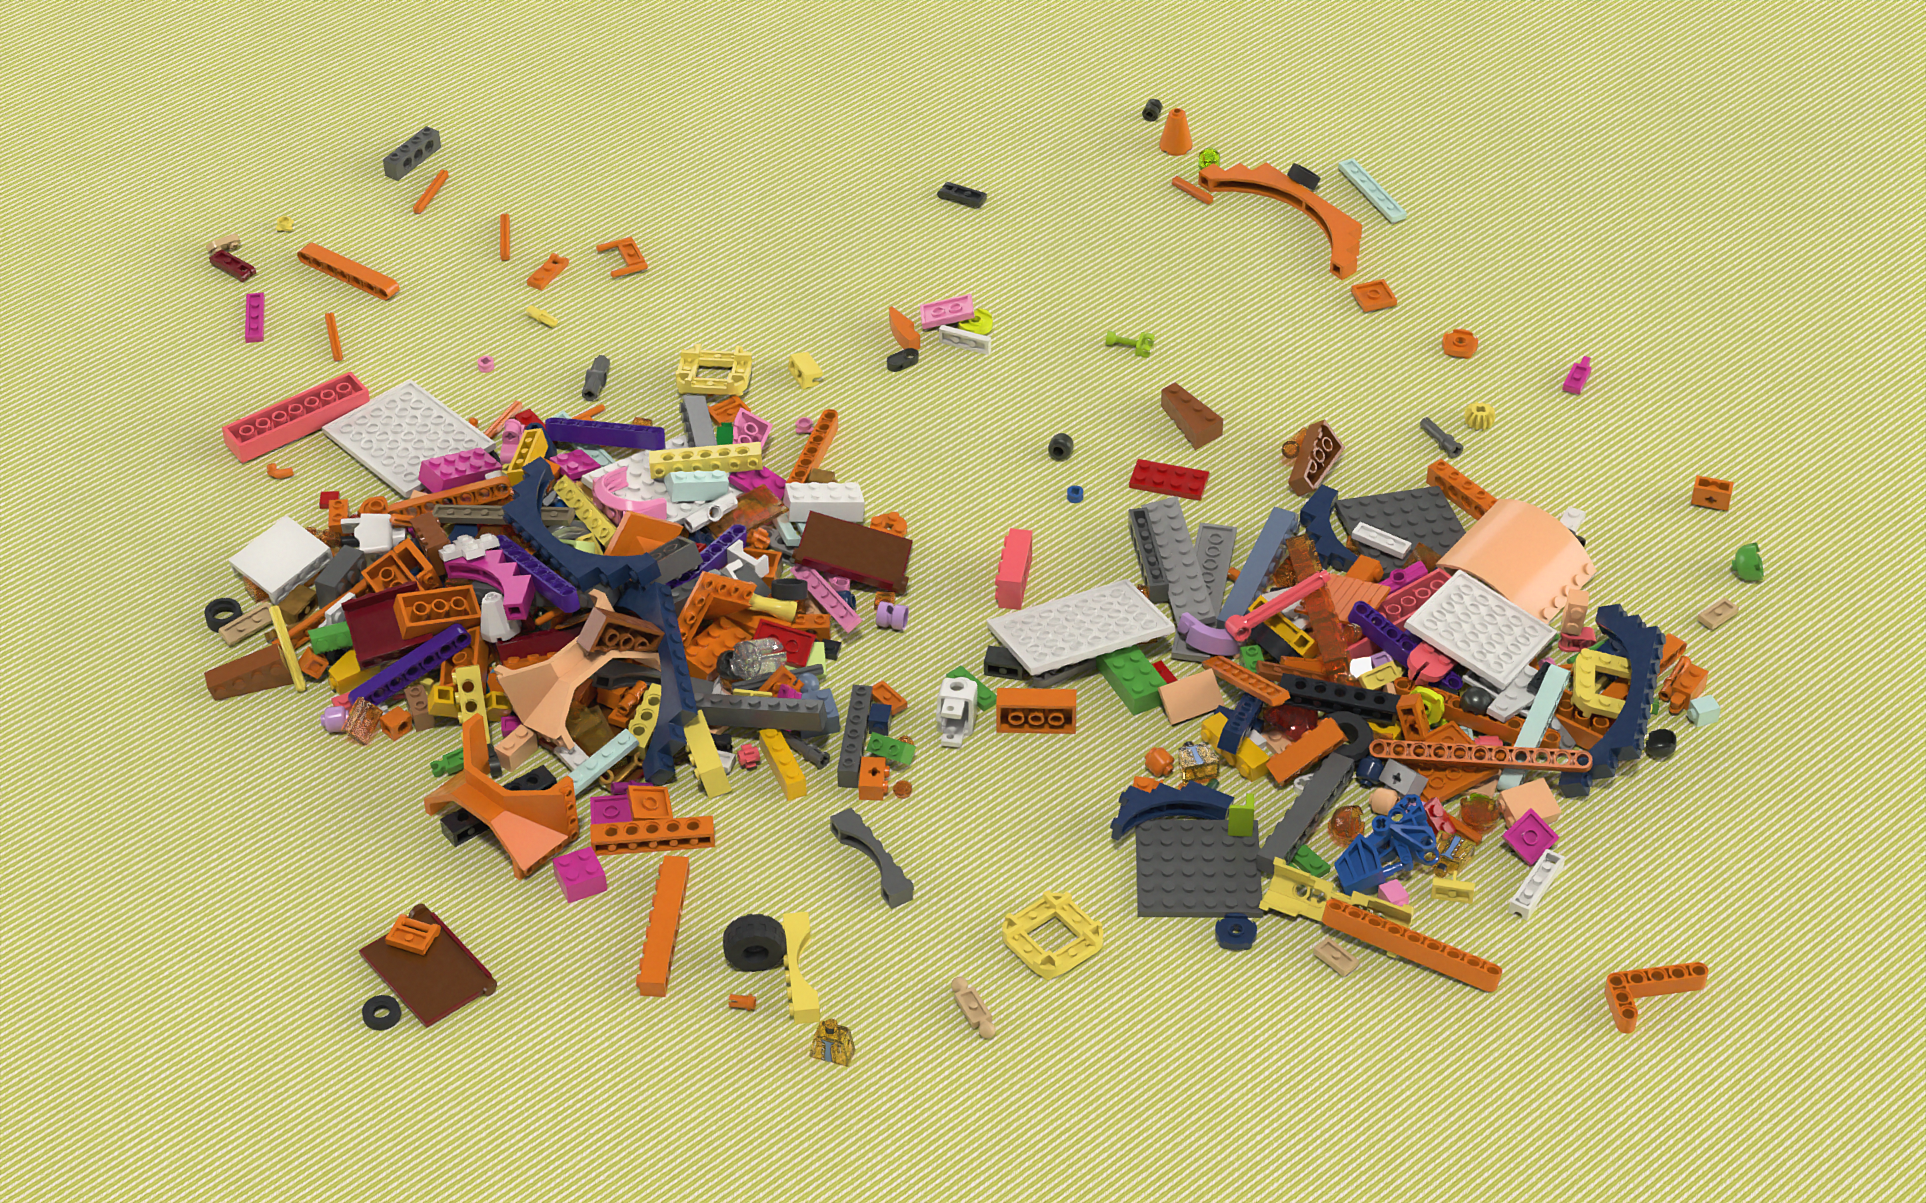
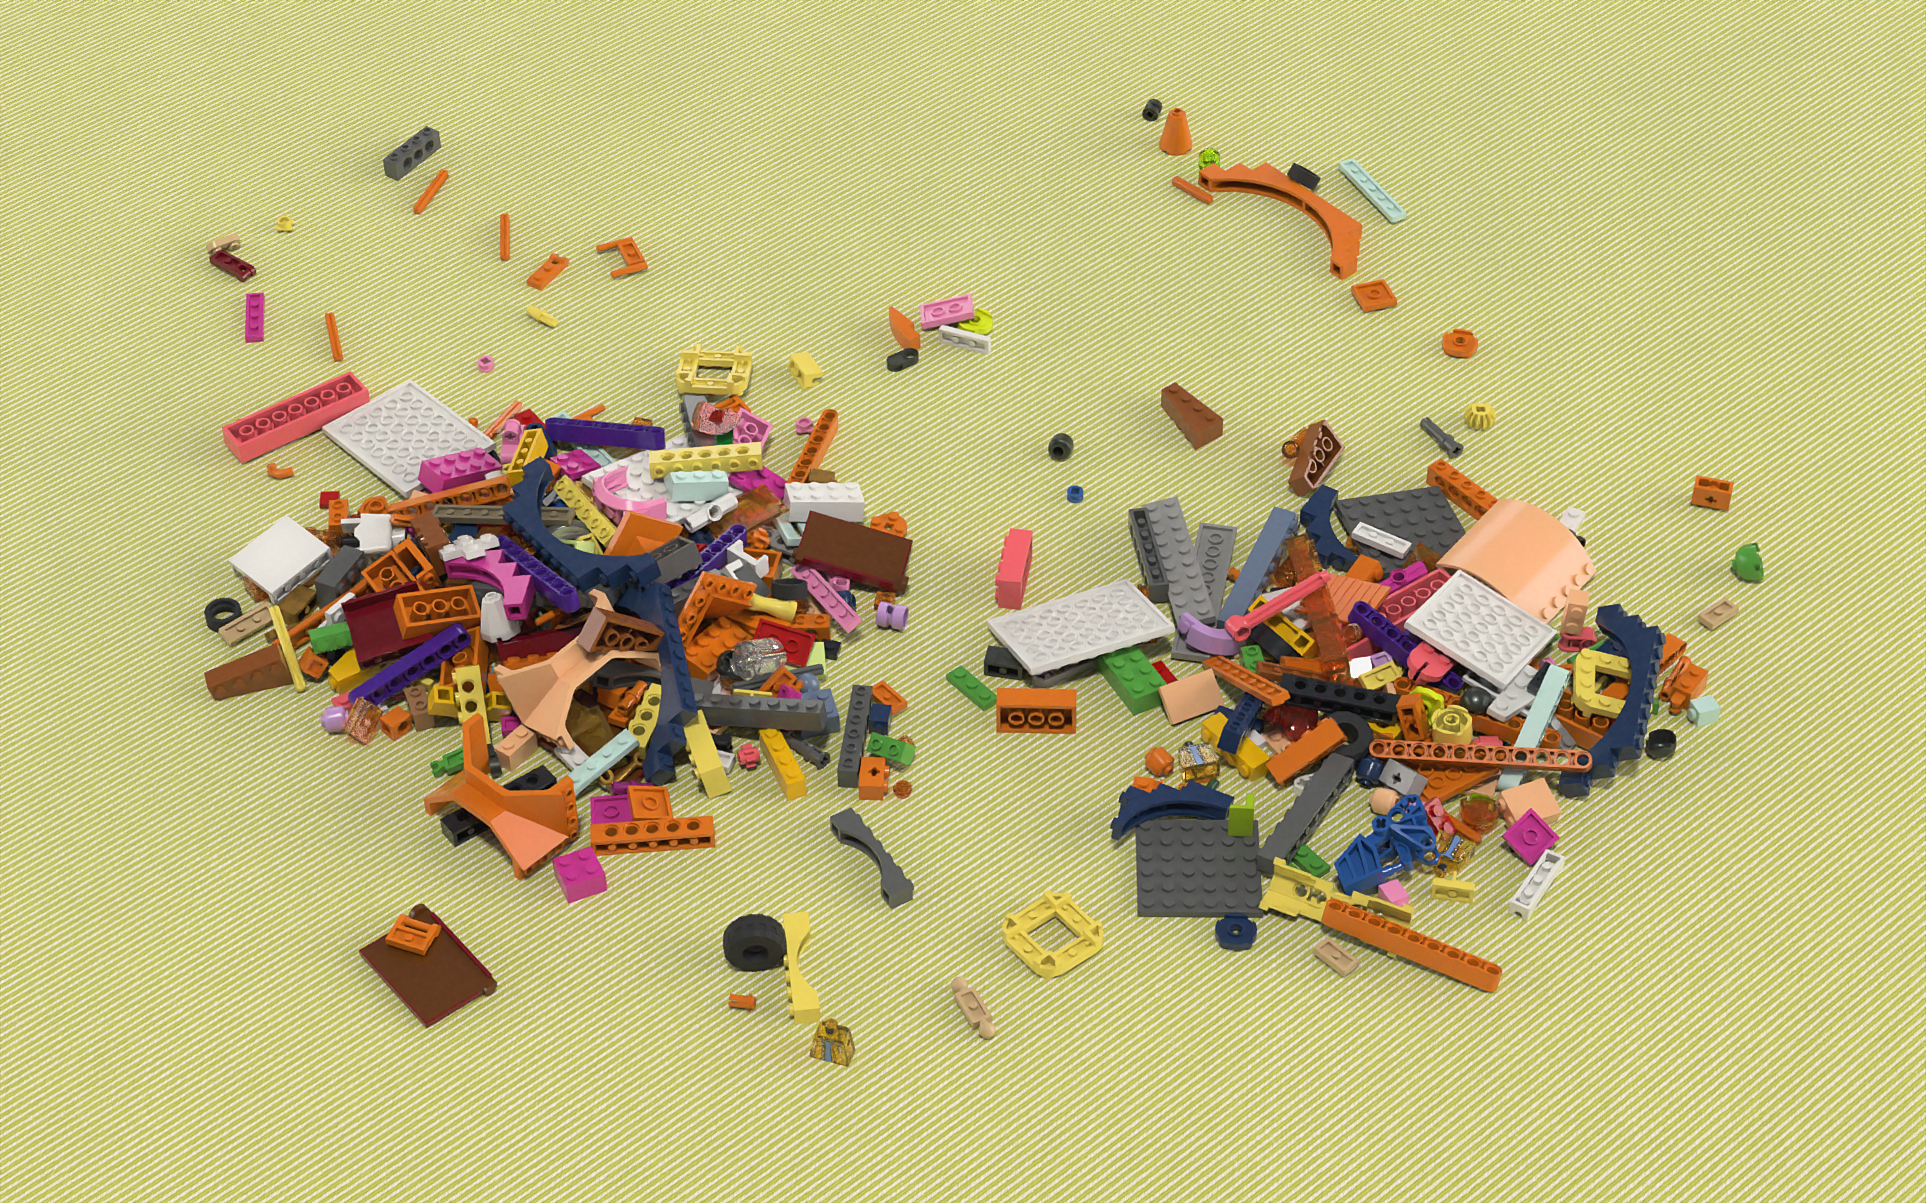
(348, 271): orange beam -> none
(378, 1002): black tyre -> none
(585, 692): orange plate -> none
(595, 378): dark grey piece -> none
(664, 926): orange brick -> none
(713, 421): none -> clear red brick
(954, 705): white piece -> none
(962, 194): black plate -> none
(1141, 344): lime bar -> none
(1169, 479): red plate -> none
(1346, 824): clear orange cylinder -> none
(1452, 725): none -> light yellow brick
(1578, 376): dark pink hinge -> none
(1626, 985): orange beam -> none

